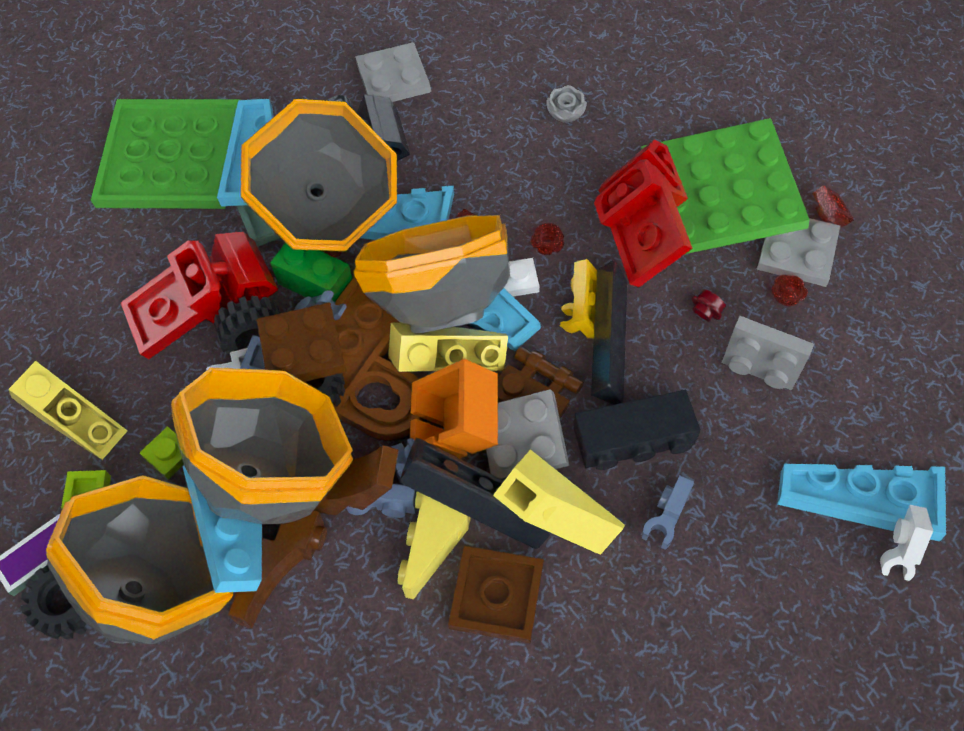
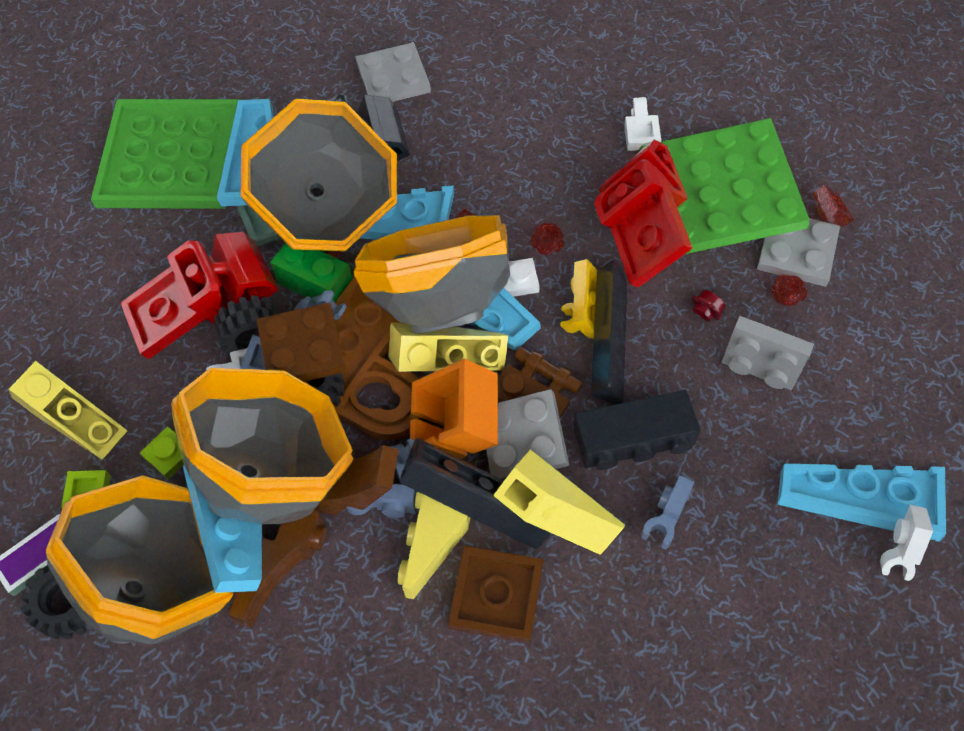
(566, 104): light grey plate -> none
(640, 127): none -> white plate

